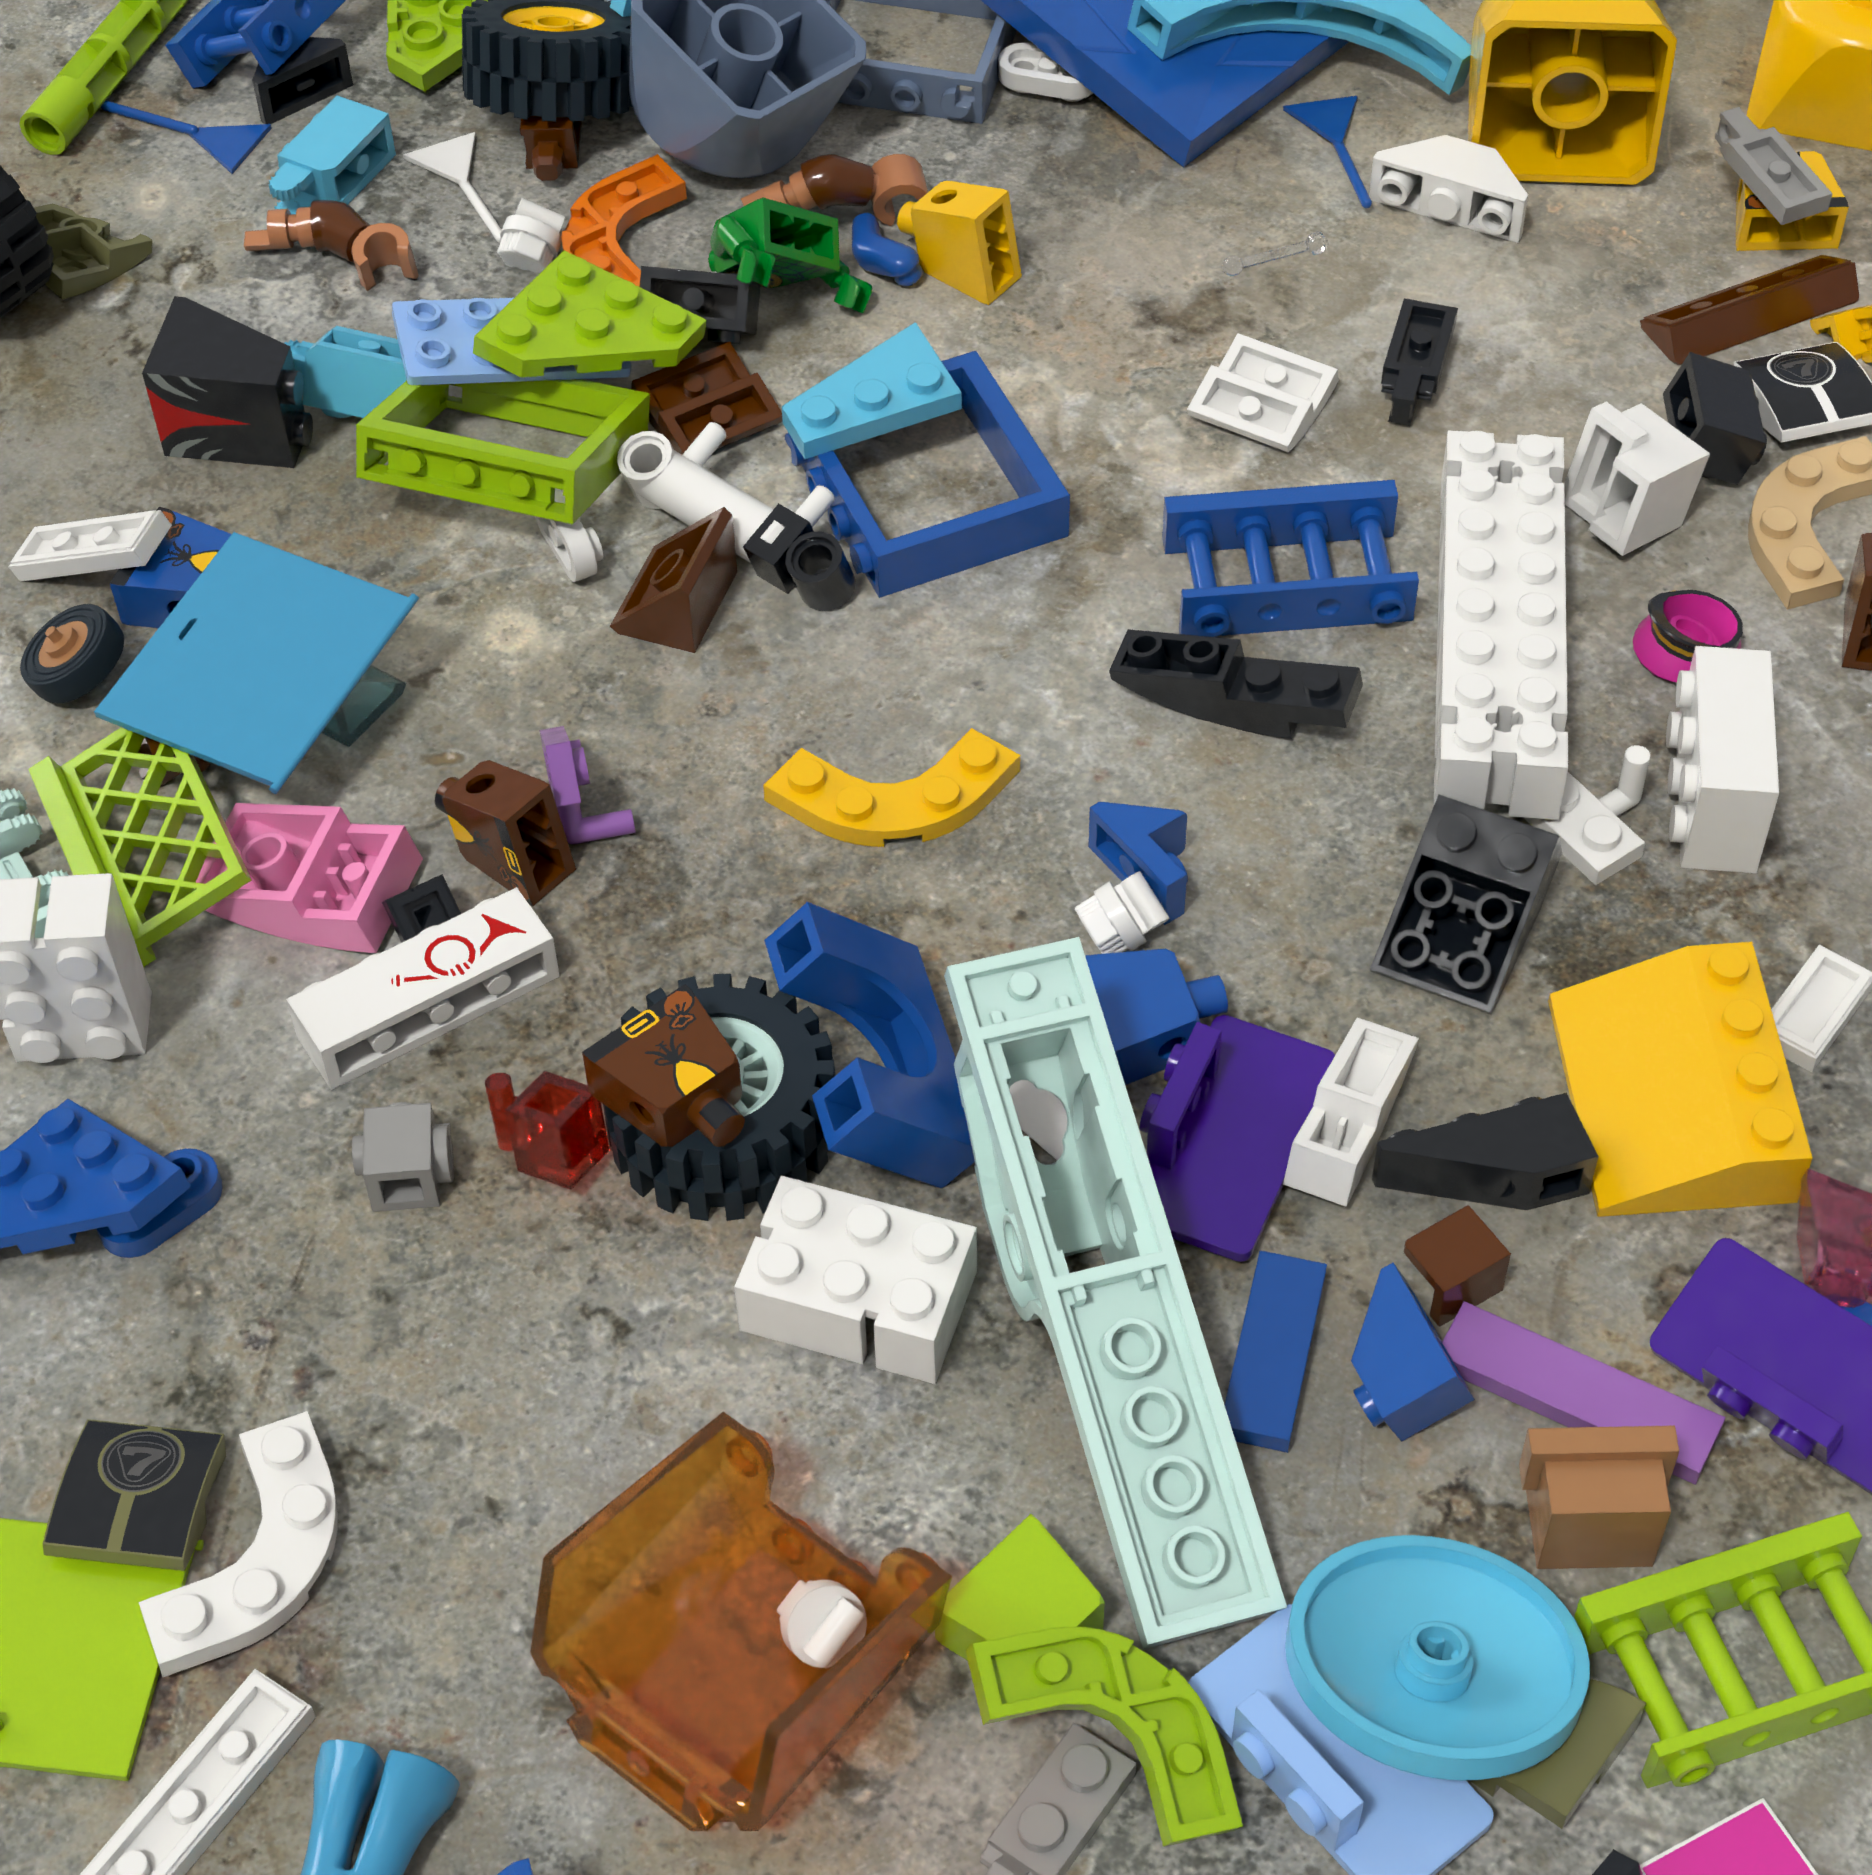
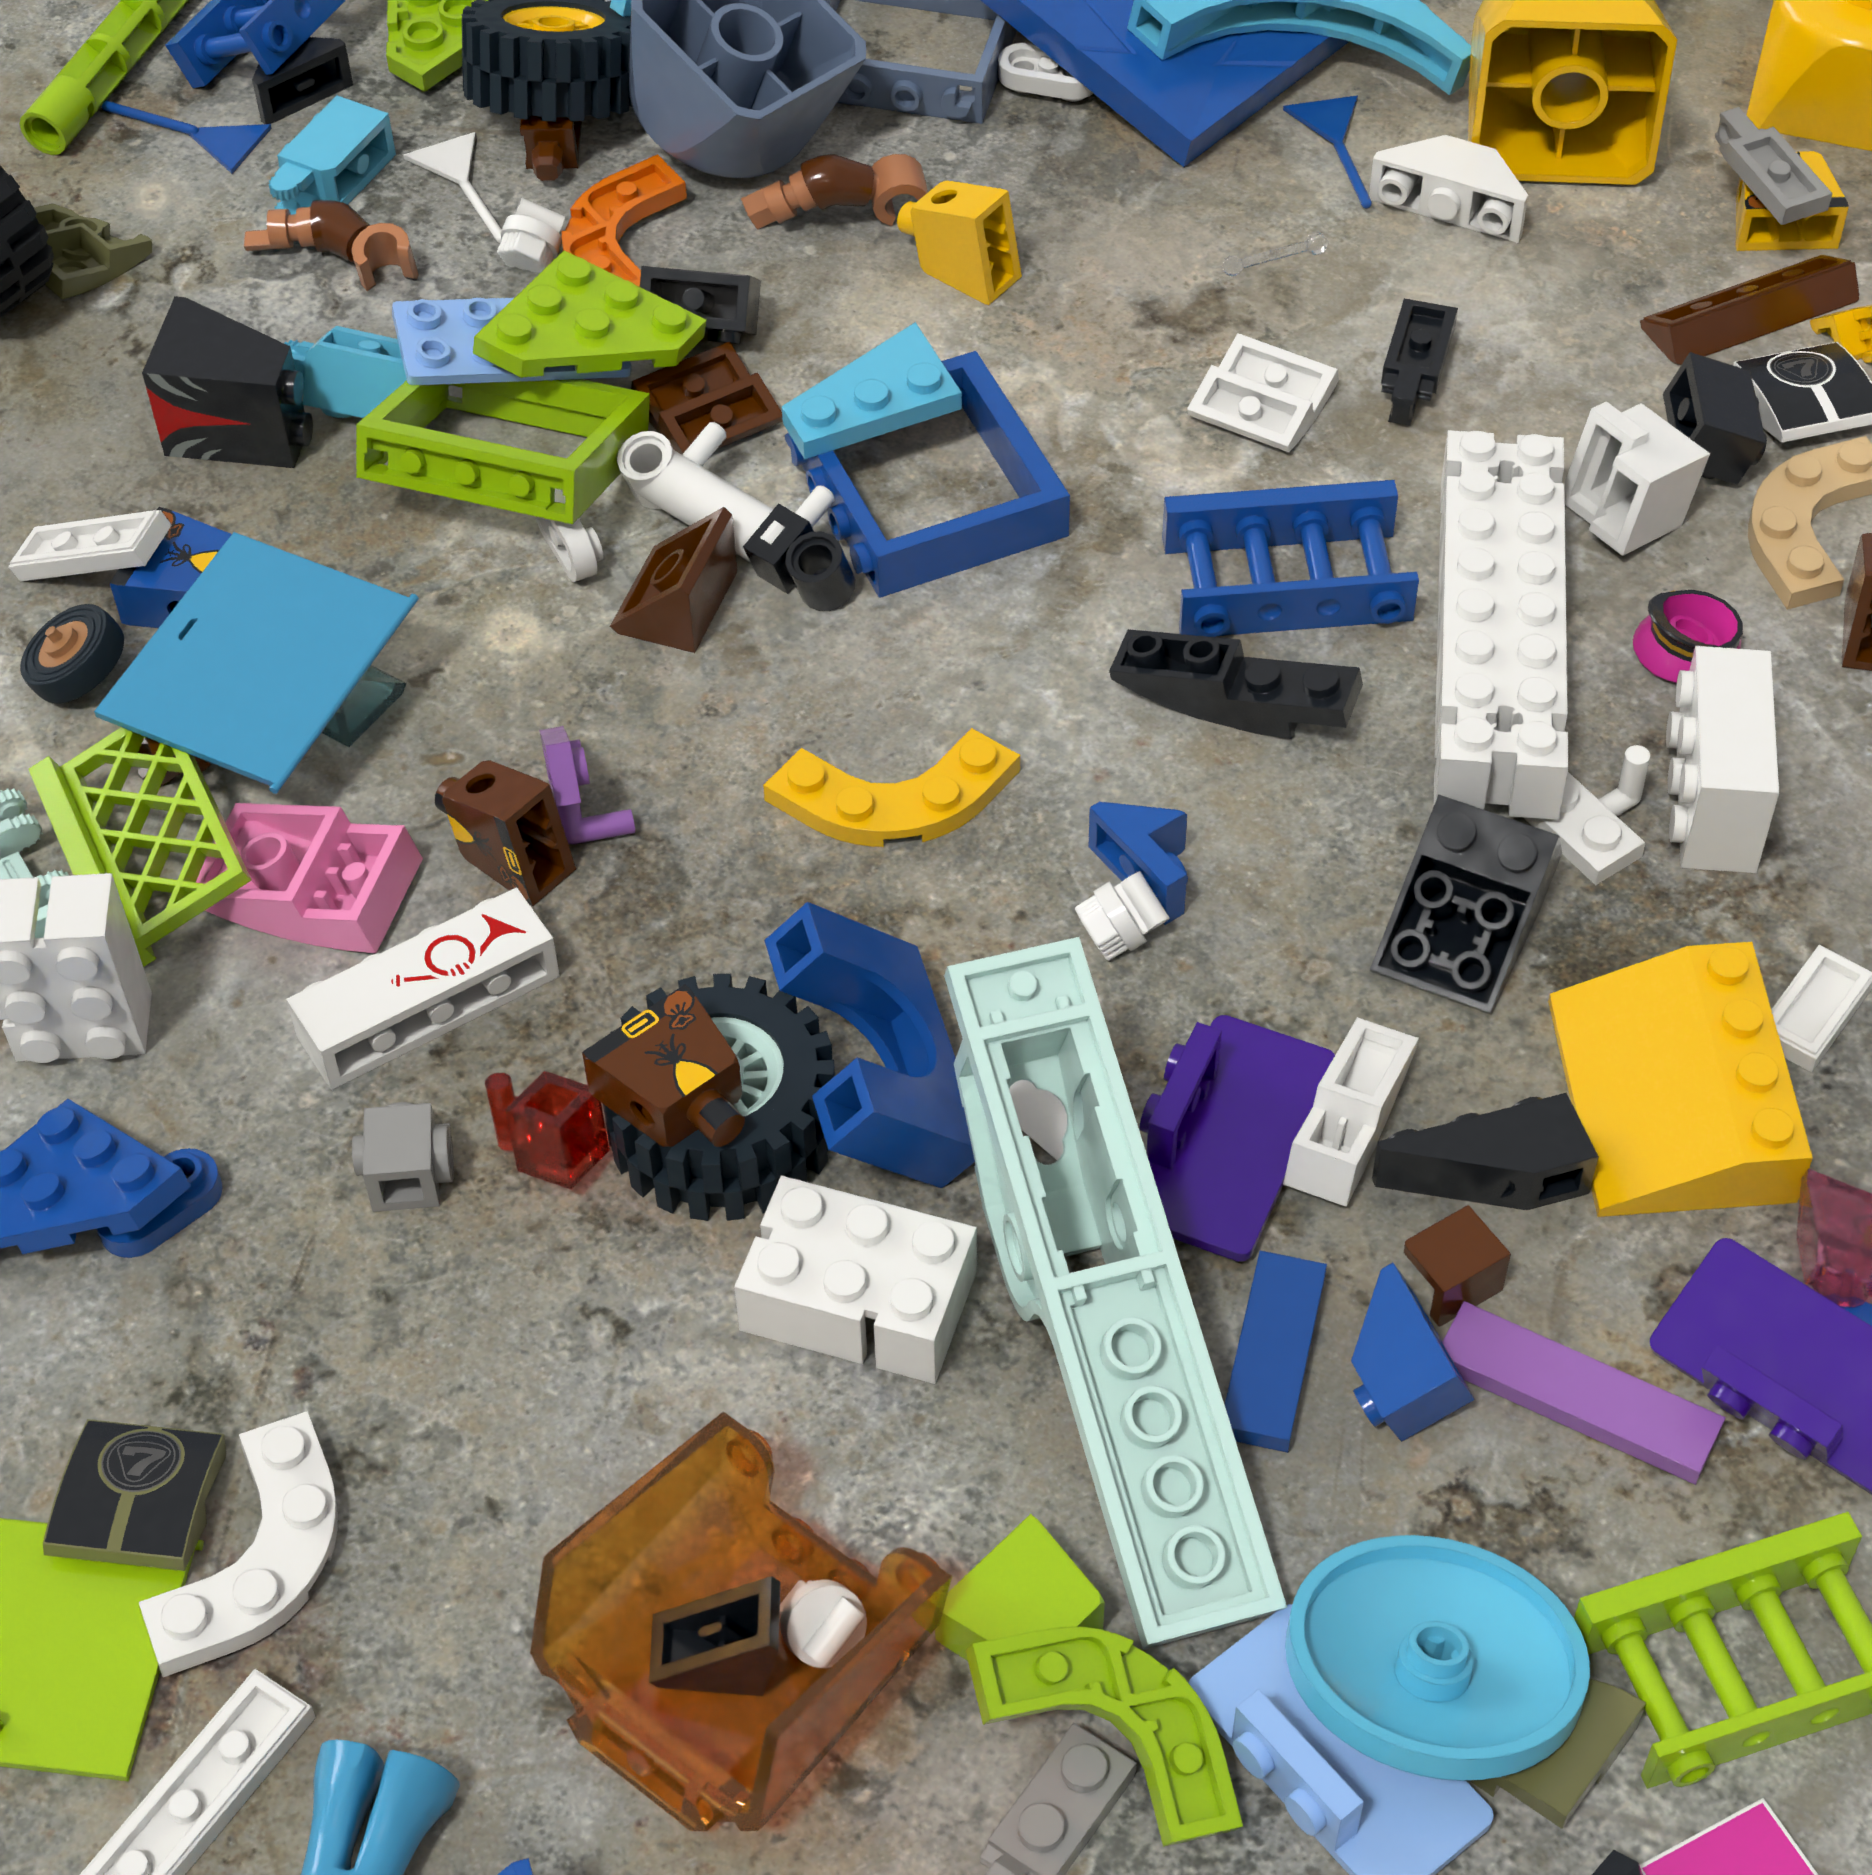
(421, 907): black tile -> none
(718, 1641): none -> slope
(782, 247): green torso -> none
(882, 254): blue arm -> none
(1150, 1006): blue torso -> none
(1598, 1494): medium nougat plate -> none

